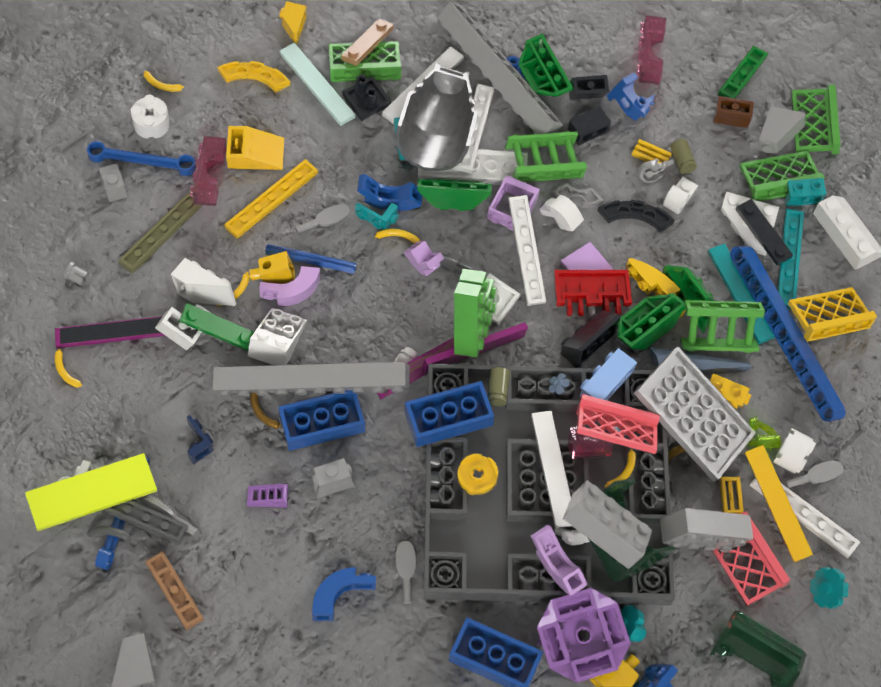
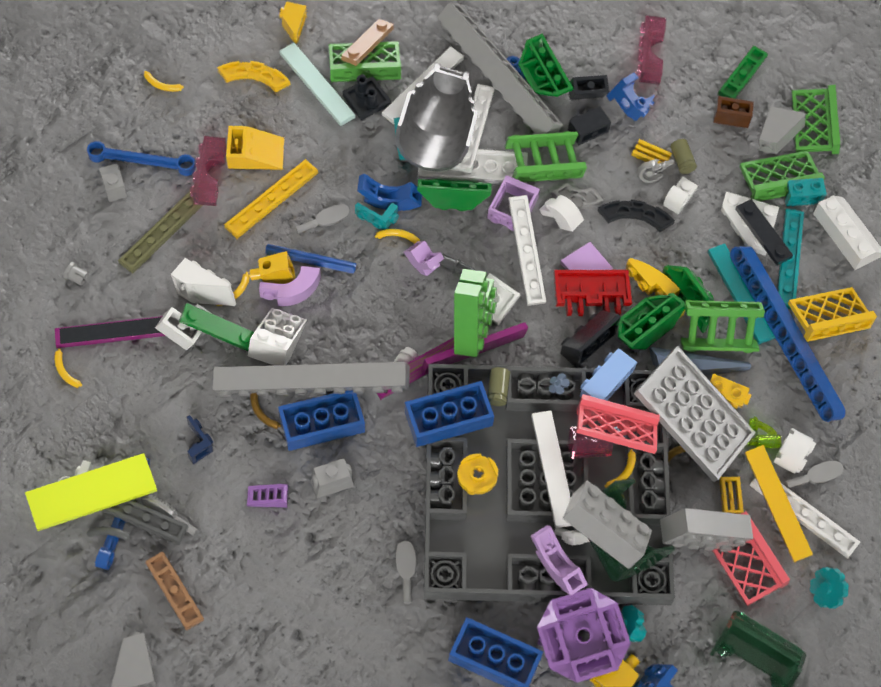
(150, 117): white brick -> none
(336, 585): blue arch -> none

